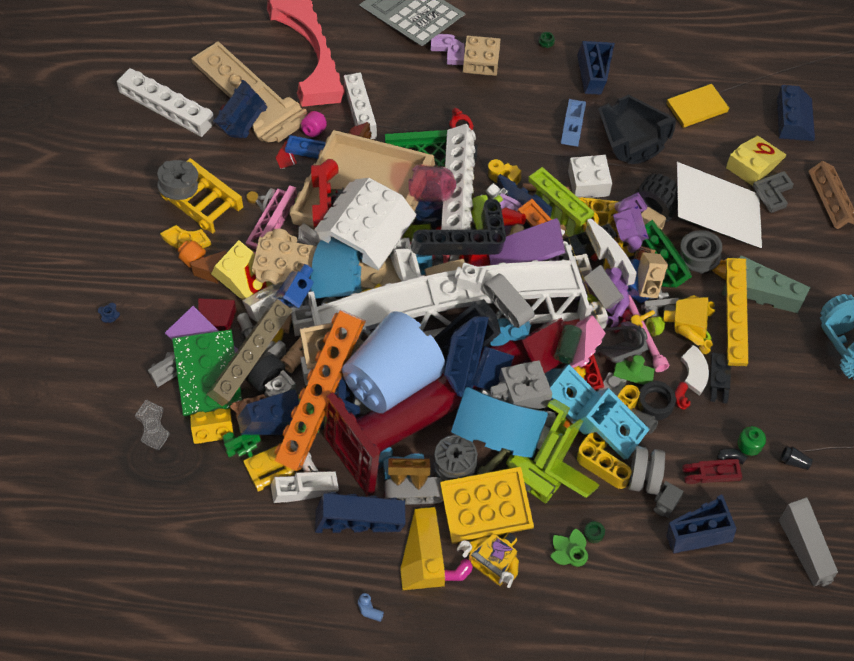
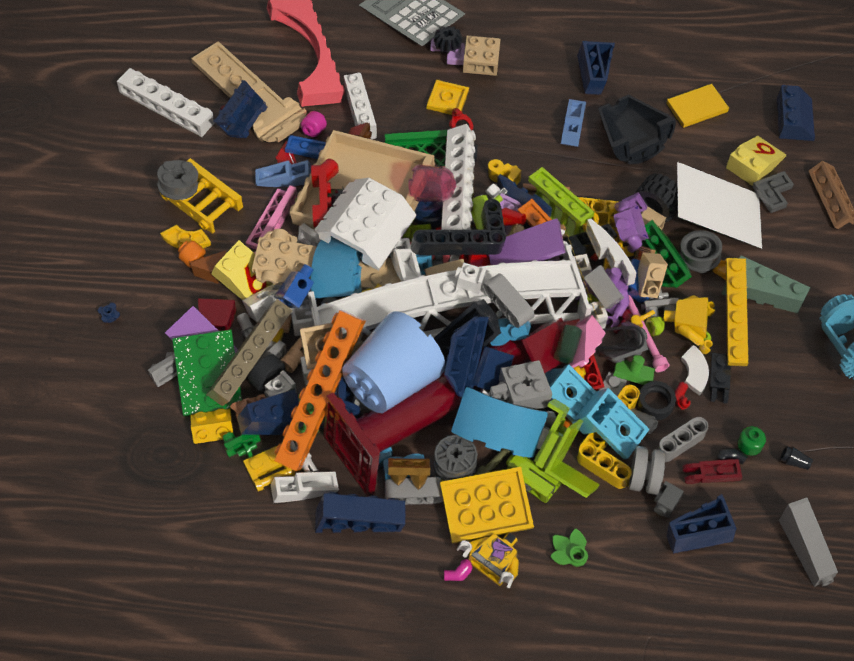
(150, 416): clear tile -> none
(252, 197): light grey piece -> none
(283, 174): none -> medium blue slope
(367, 609): medium blue arm -> none
(423, 555): yellow wedge -> none
(446, 97): none -> yellow tile
(448, 39): none -> black gear
(546, 39): dark green plate -> none
(590, 176): white brick -> none
(594, 532): dark green tile -> none
(688, 433): none -> light grey beam

